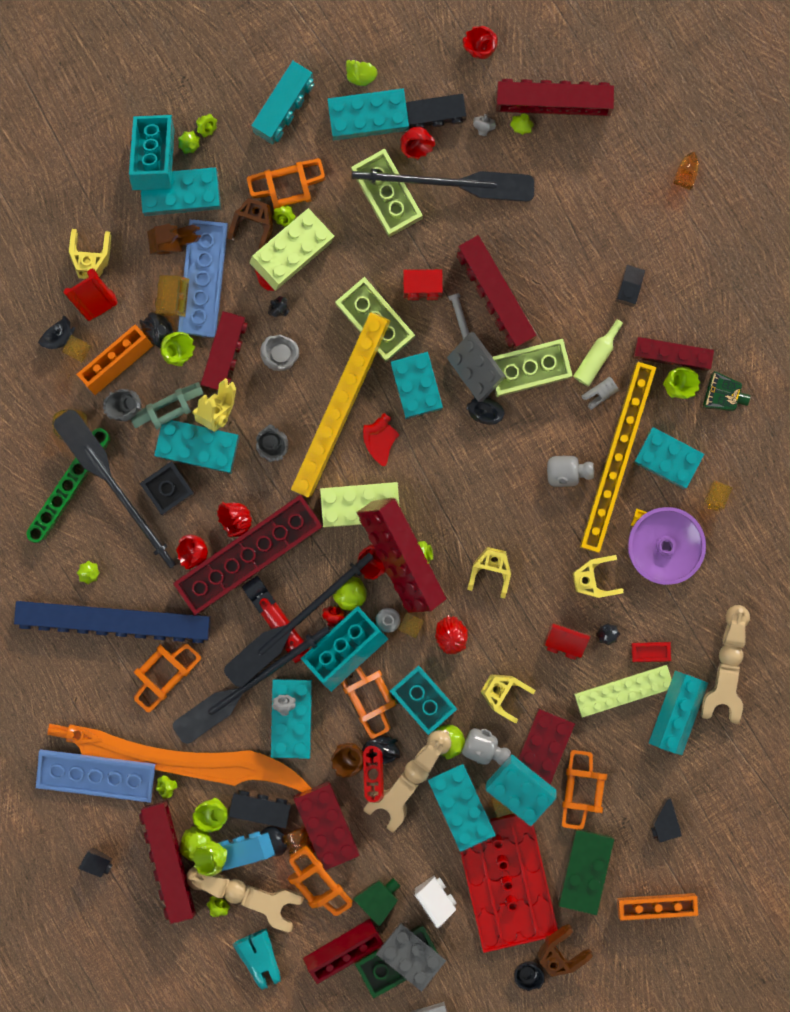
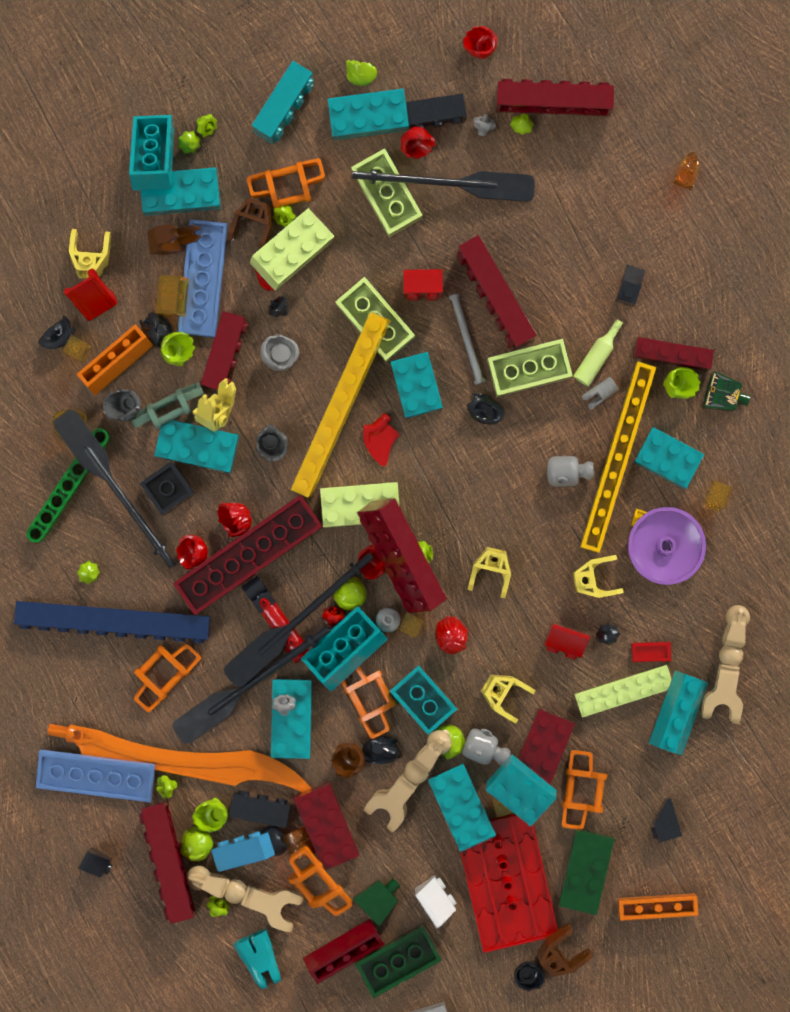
(209, 858): lime hair -> none
(369, 789): red beam -> none
(410, 957): dark grey plate -> none
(476, 367): dark grey plate -> none

